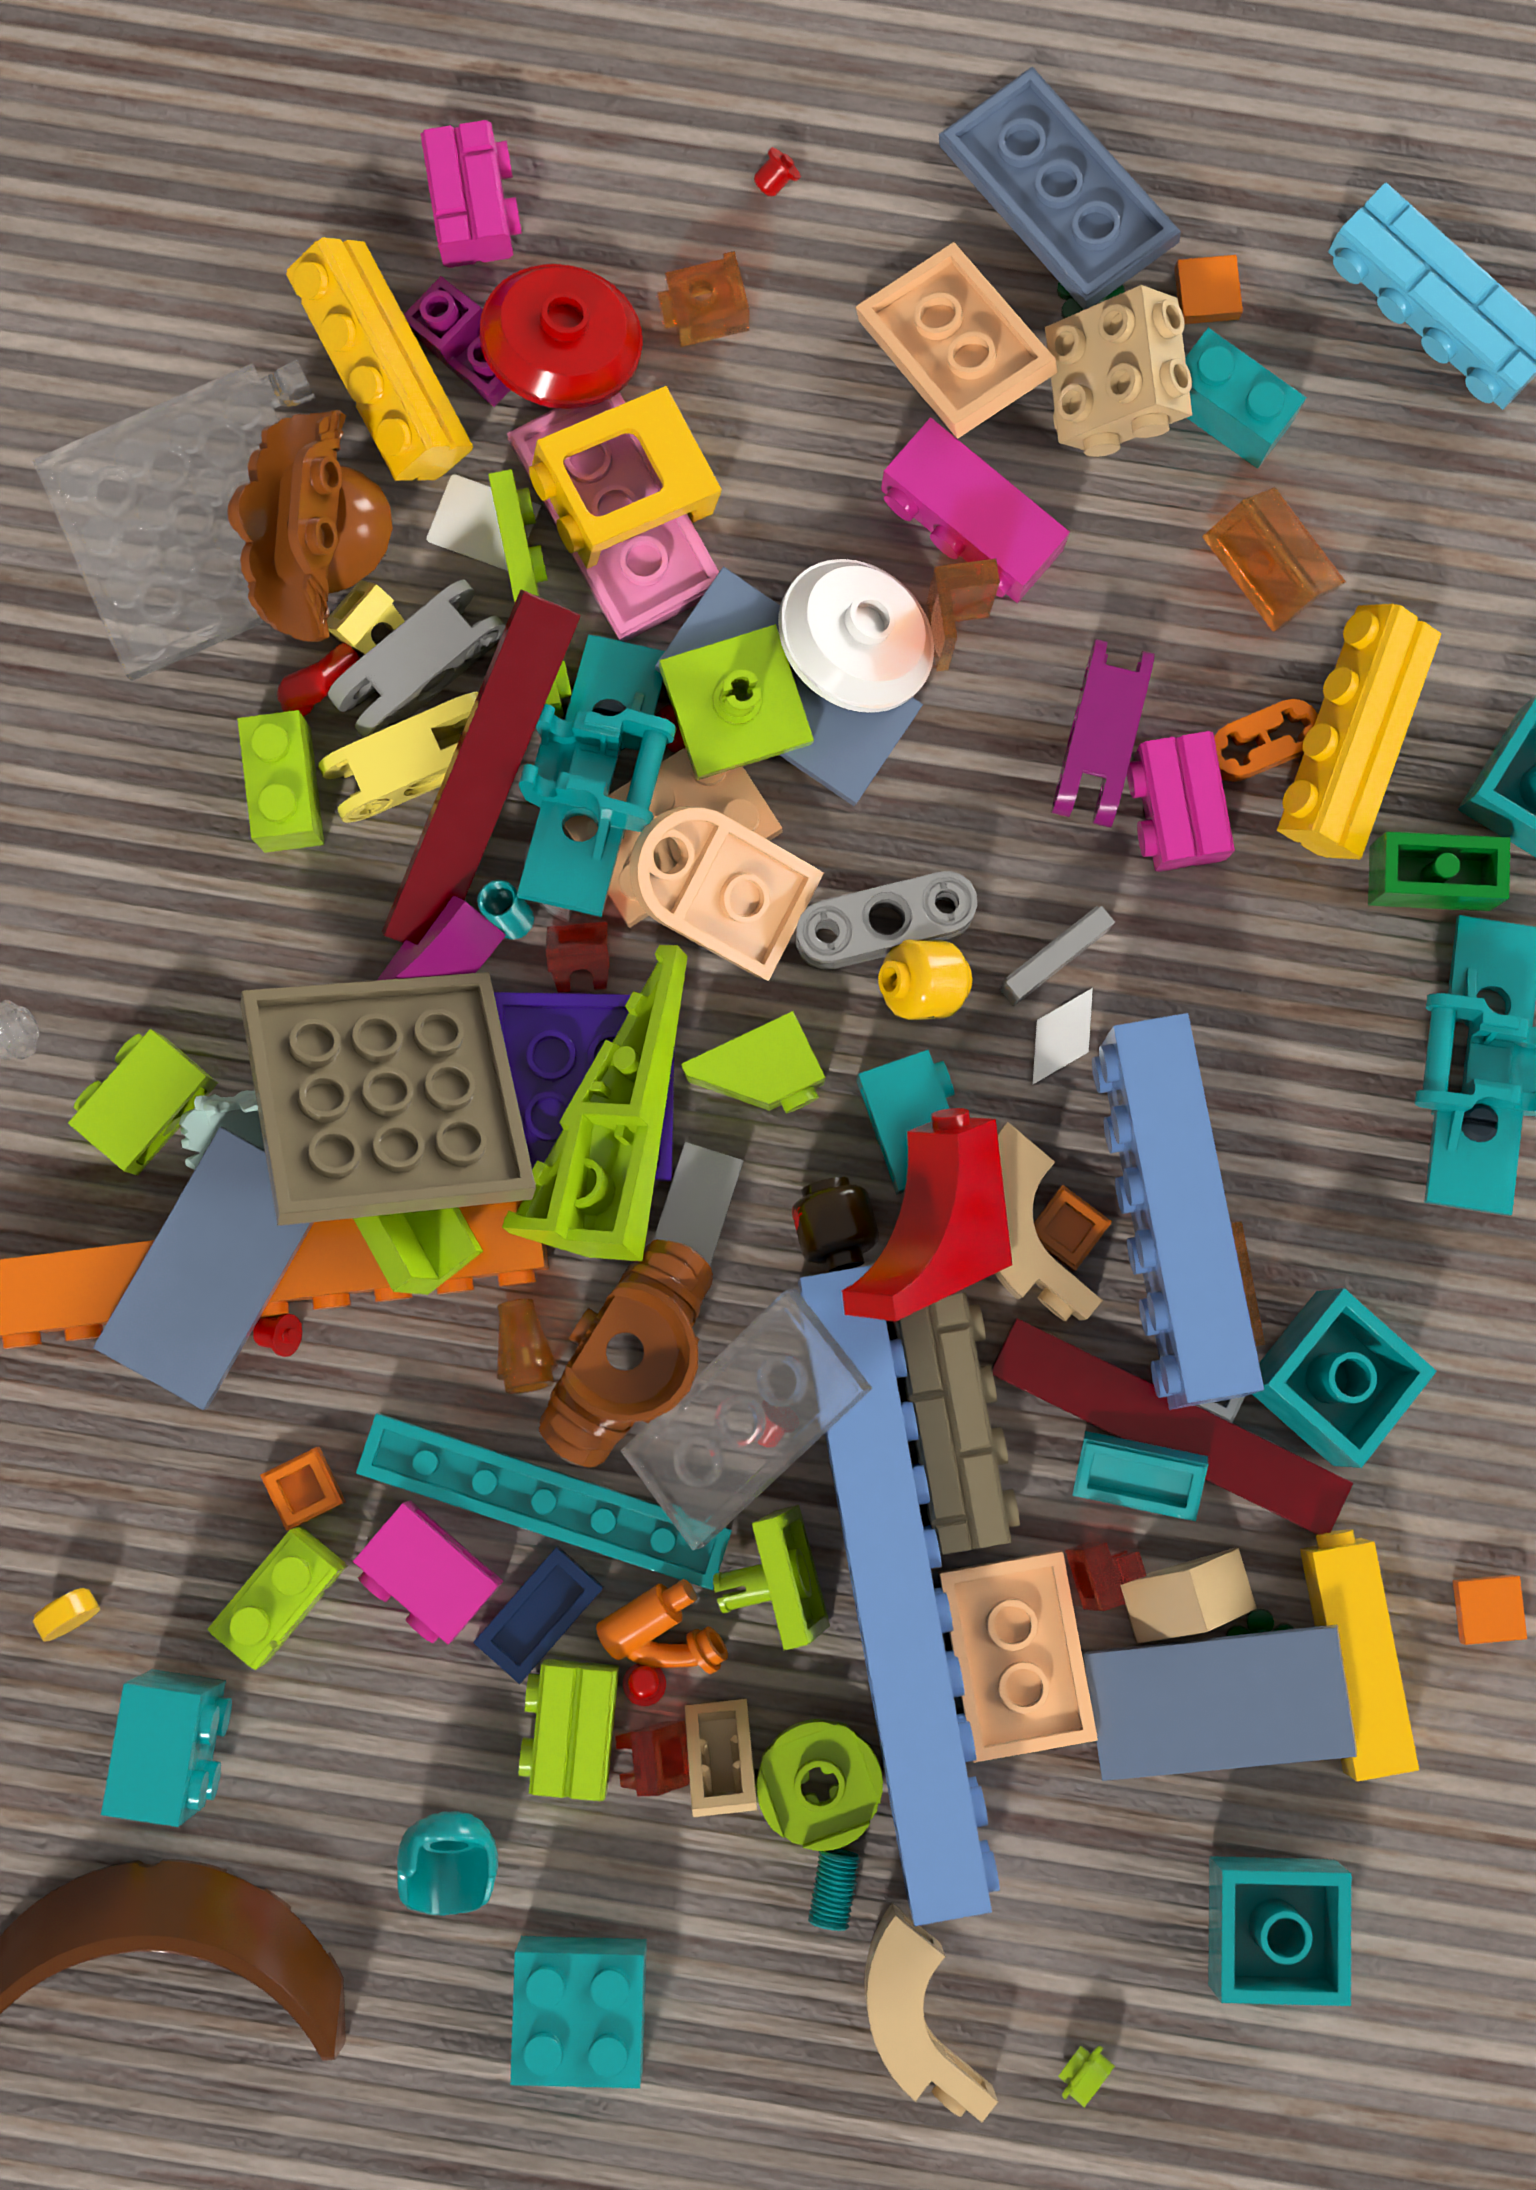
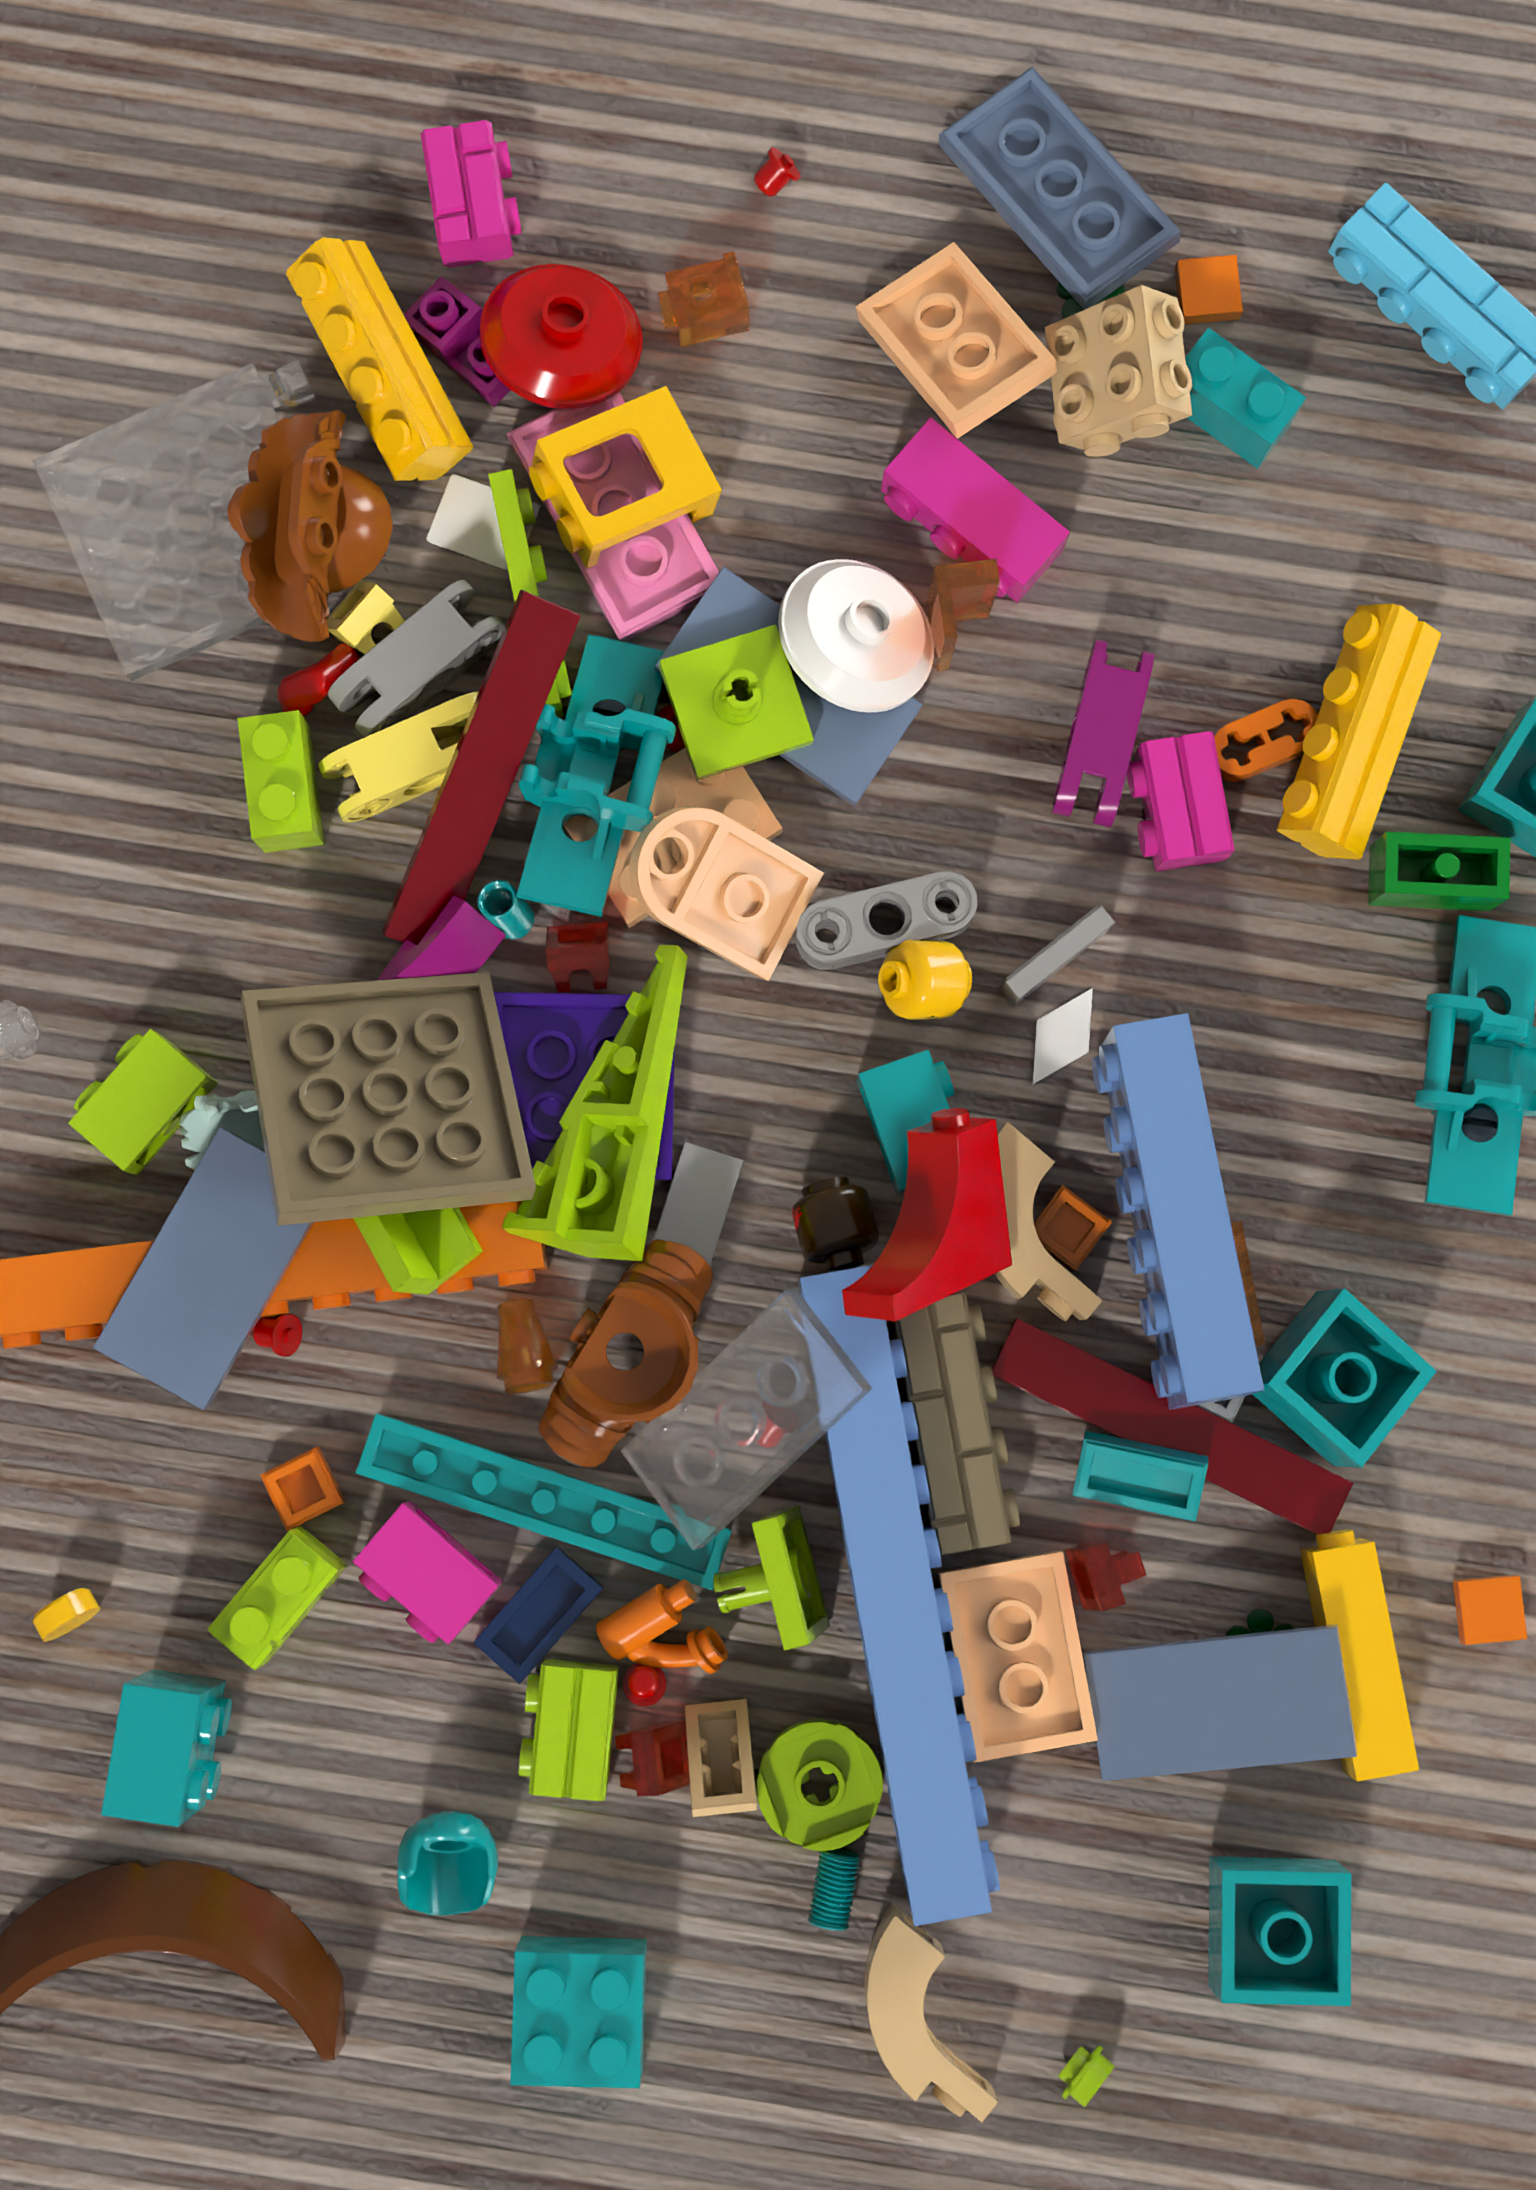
(762, 1067): lime slope -> none
(1189, 1597): tan slope -> none
(1272, 557): clear orange panel -> none

